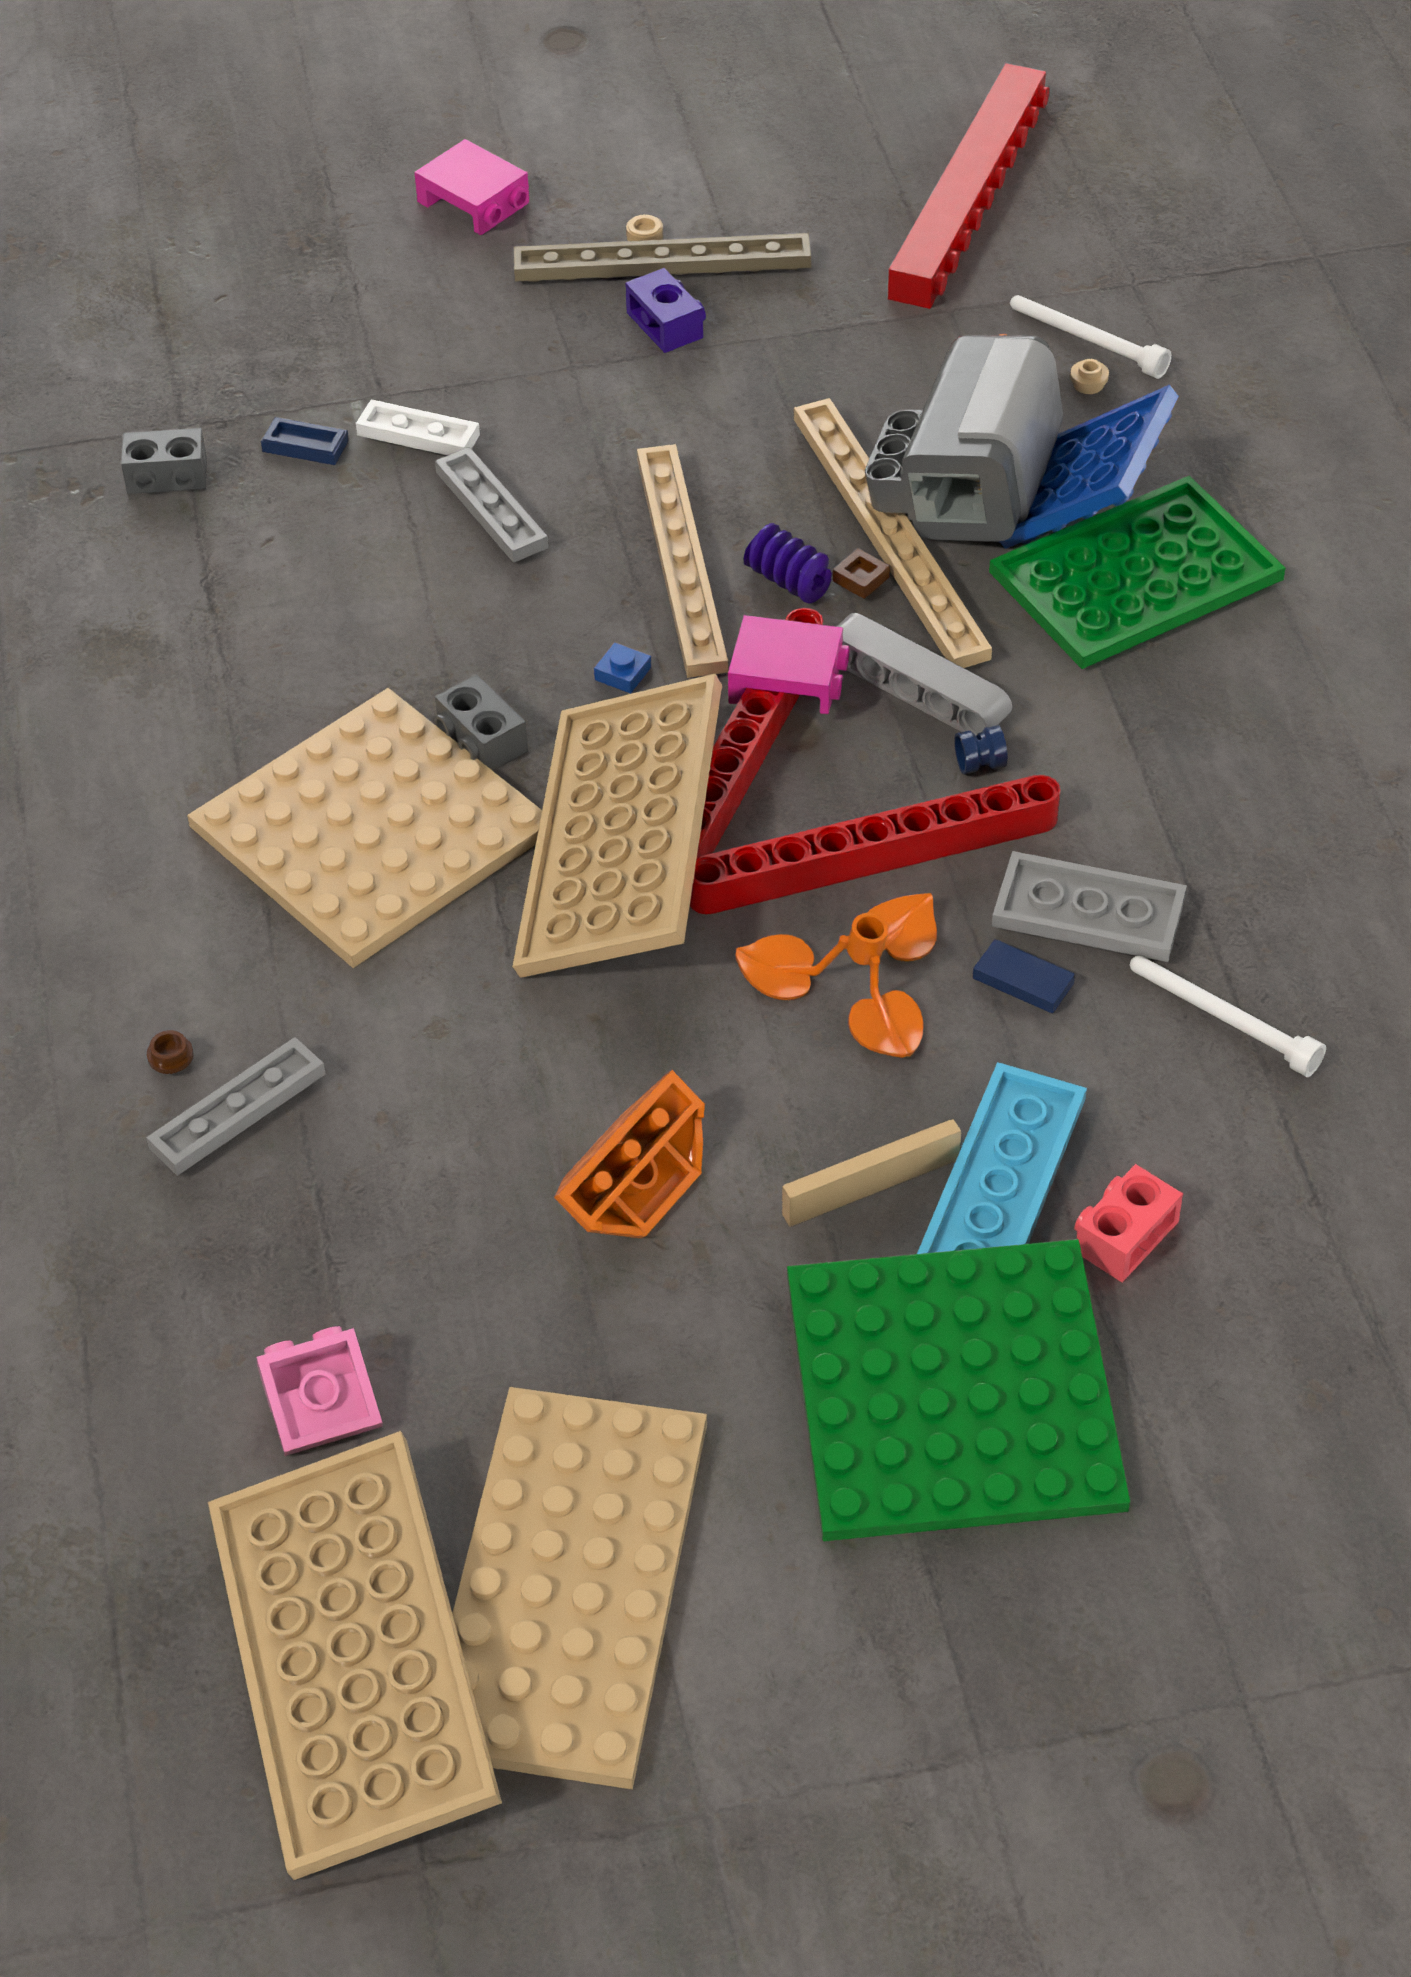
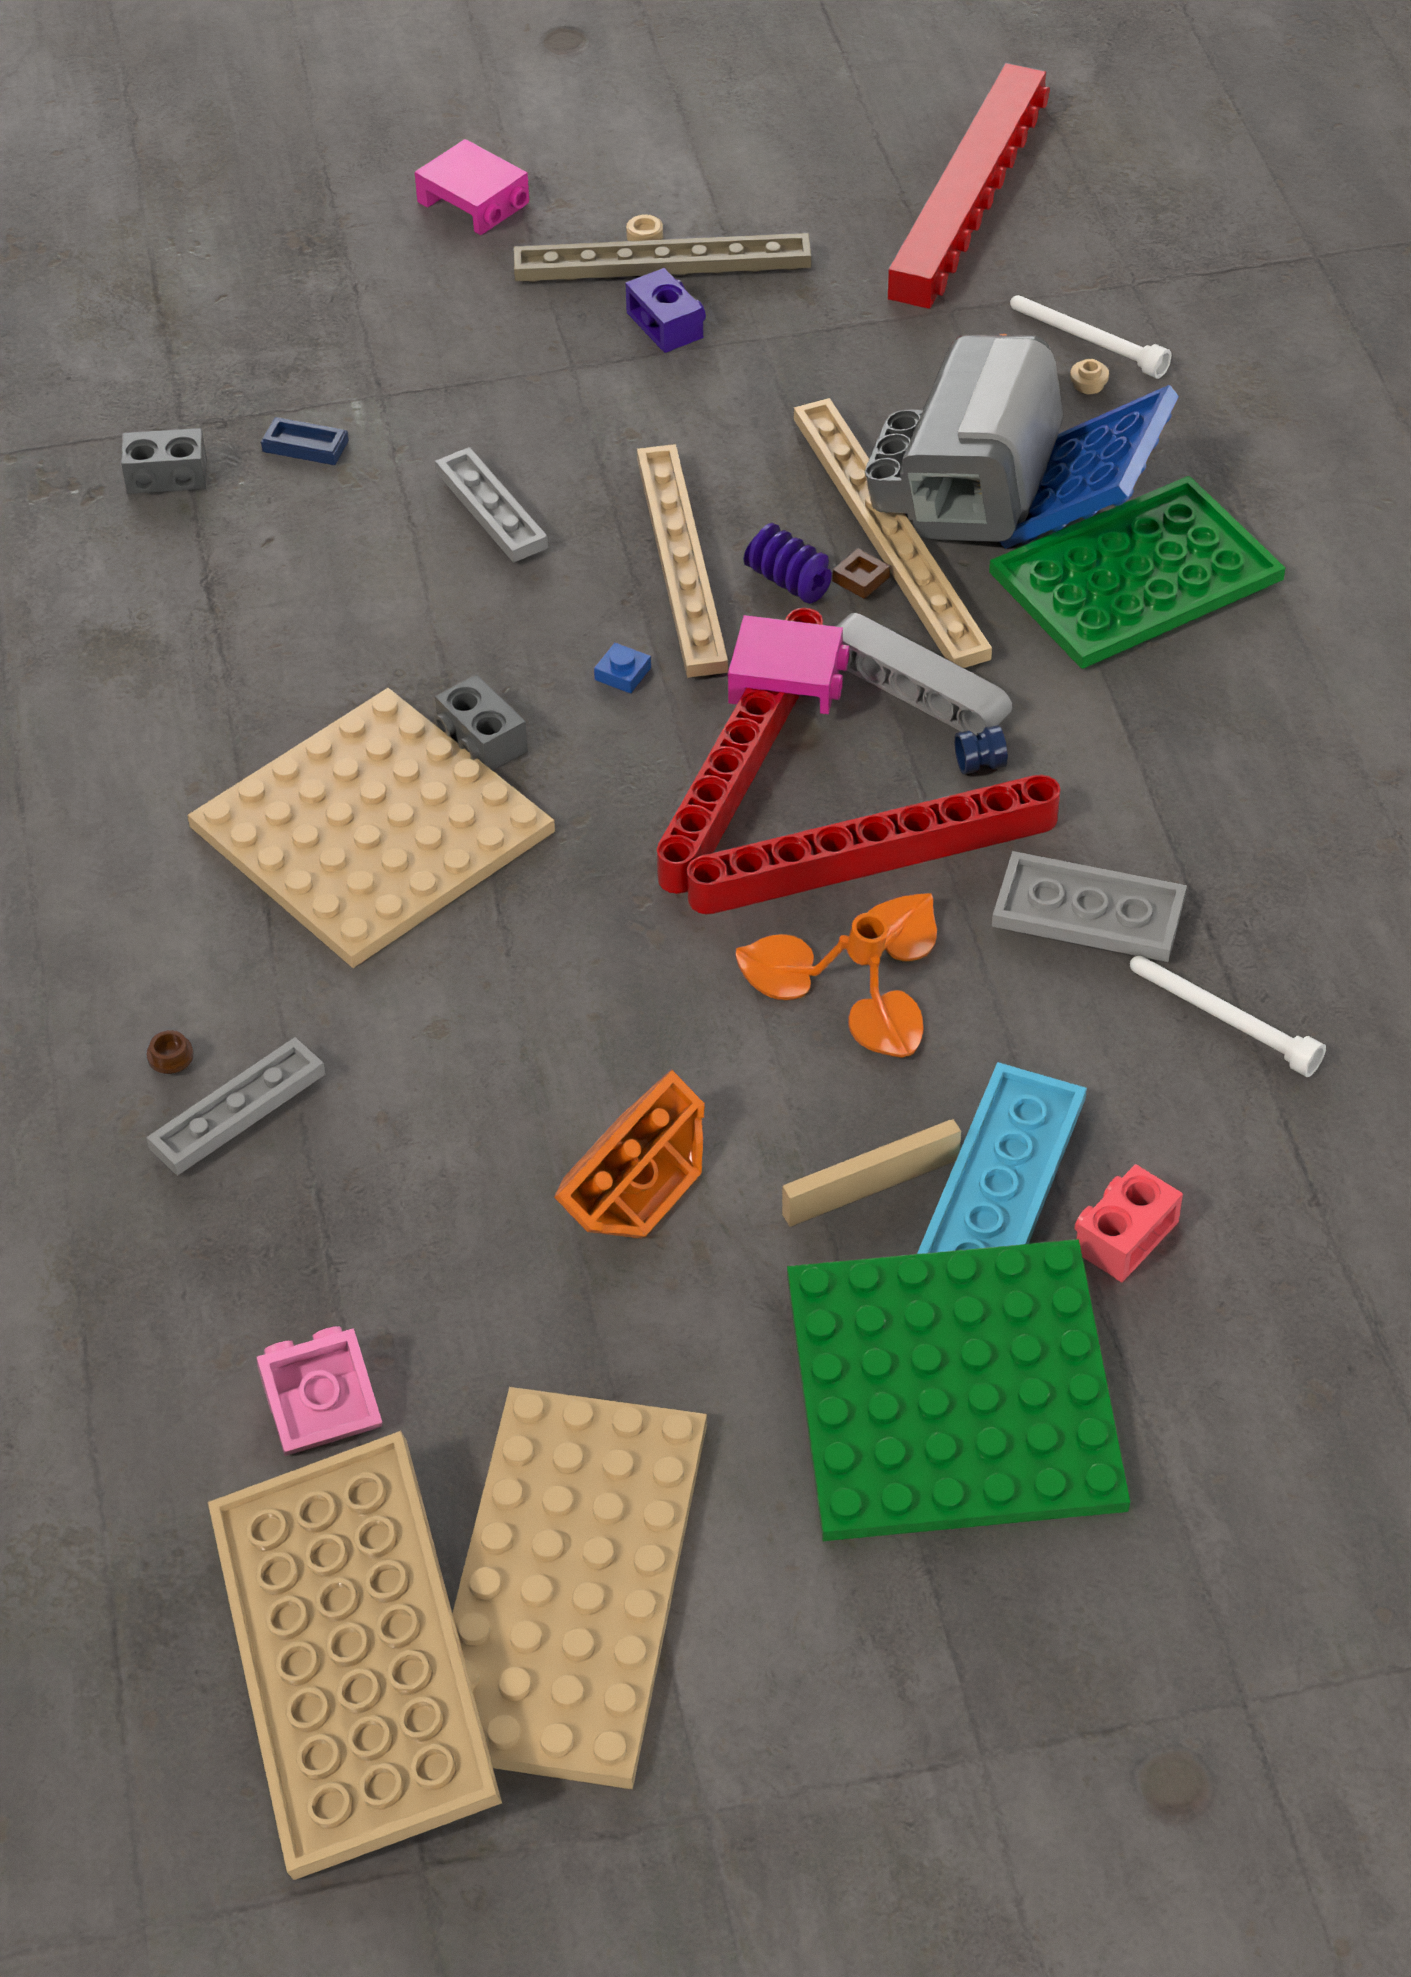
(416, 428): white plate -> none
(624, 829): tan plate -> none
(1023, 976): dark blue tile -> none

